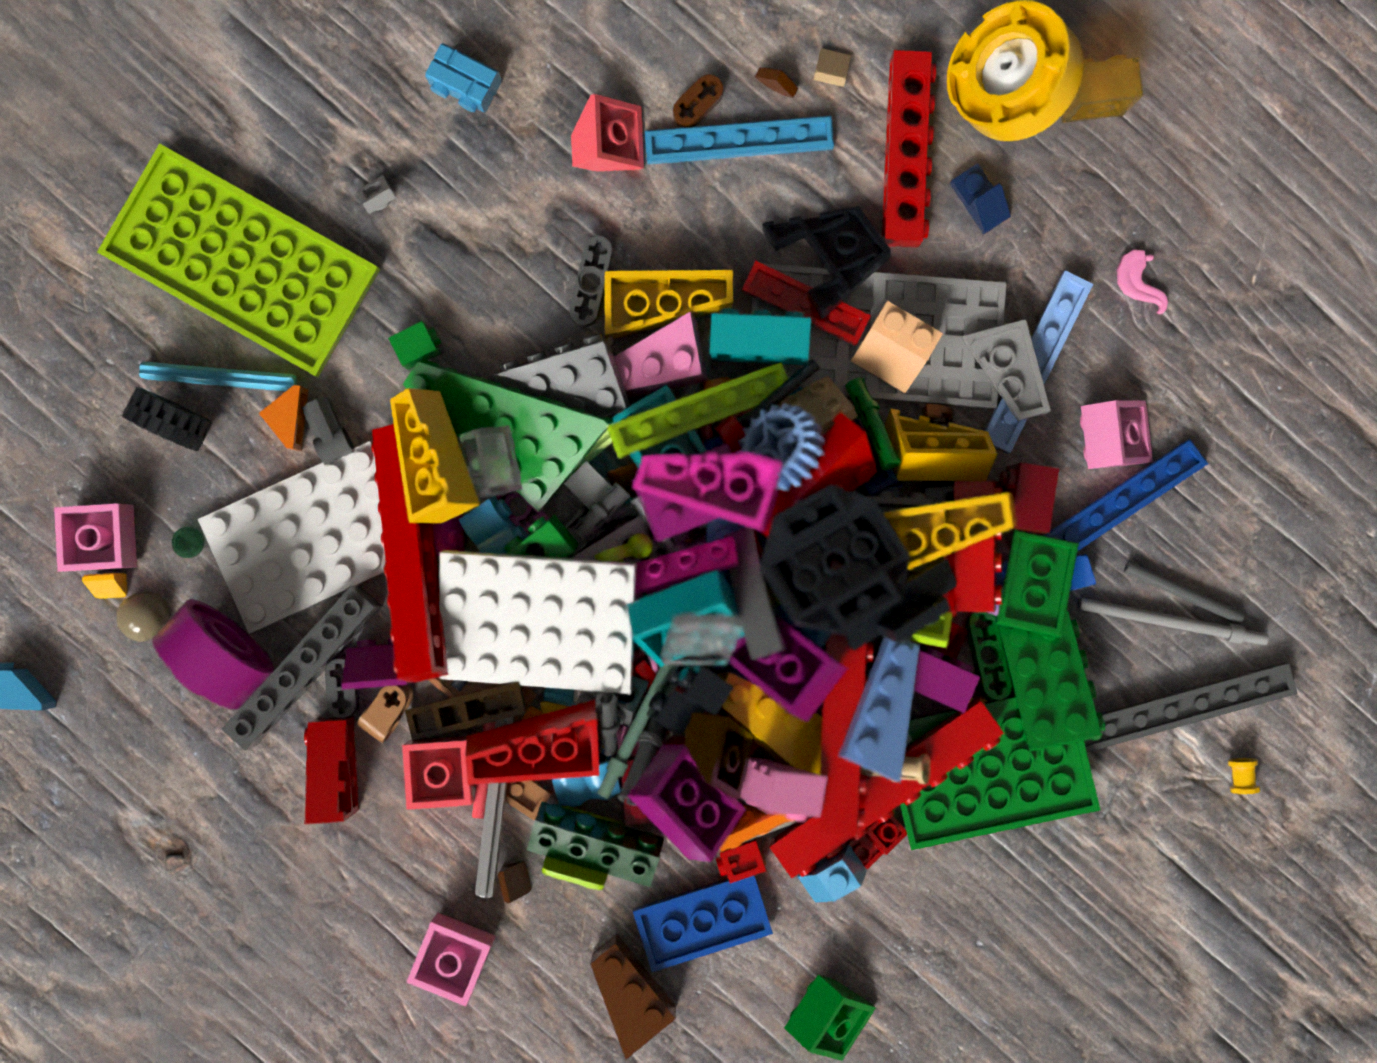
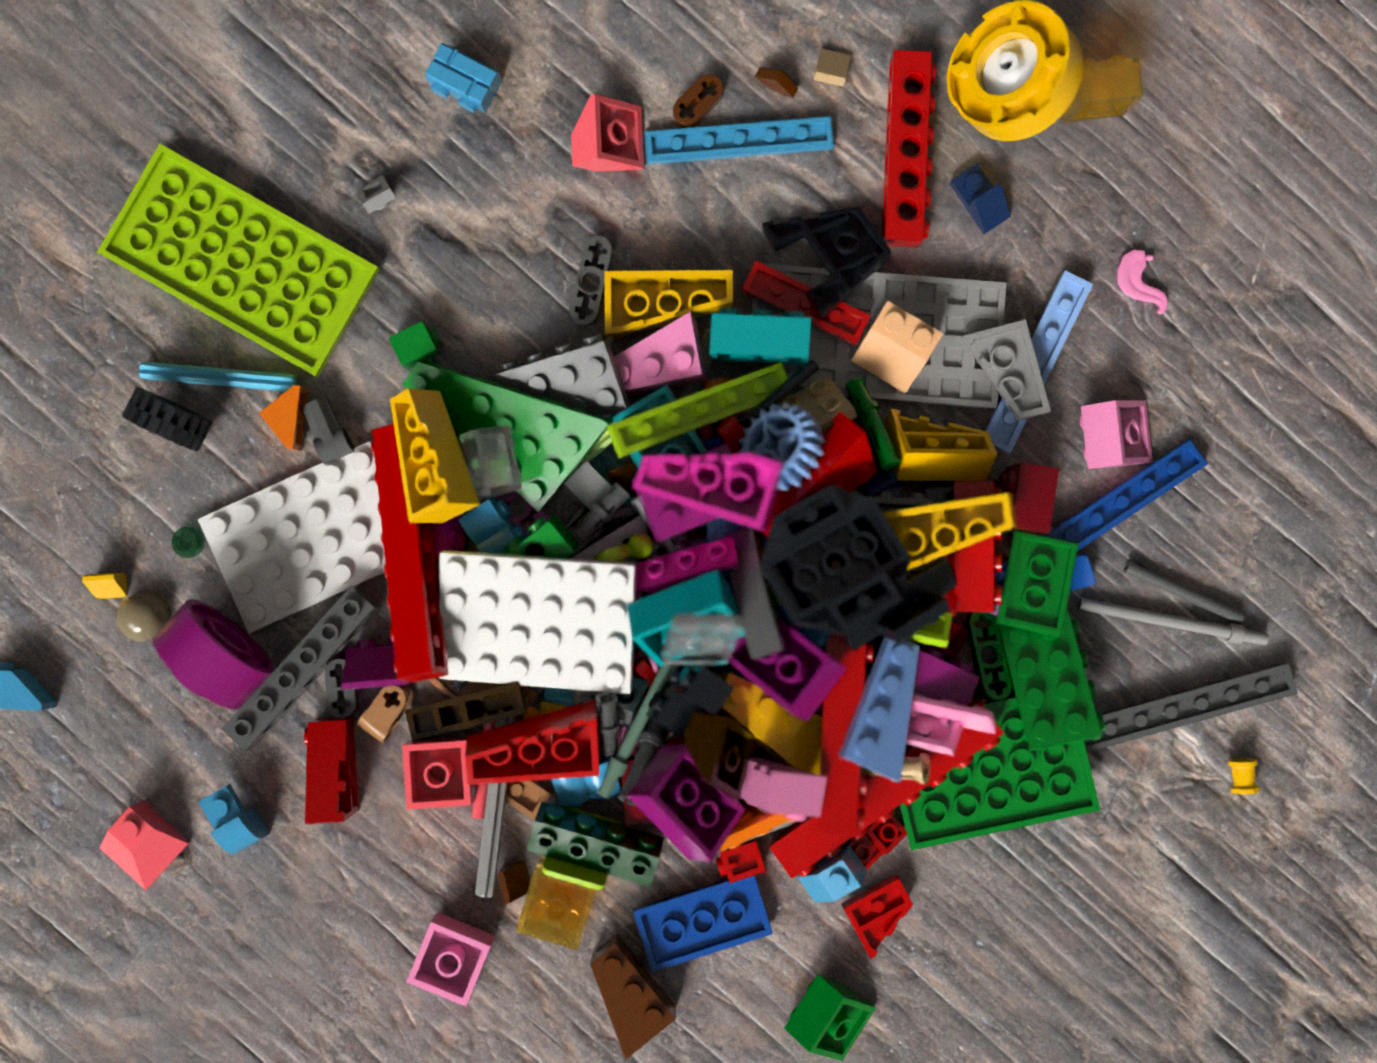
(95, 537): bright pink brick -> none
(143, 843): none -> coral slope
(231, 823): none -> dark azure brick
(555, 910): none -> clear yellow brick
(877, 912): none -> red wing
(938, 413): reddish brown tile -> none
(939, 724): none -> bright pink bracket

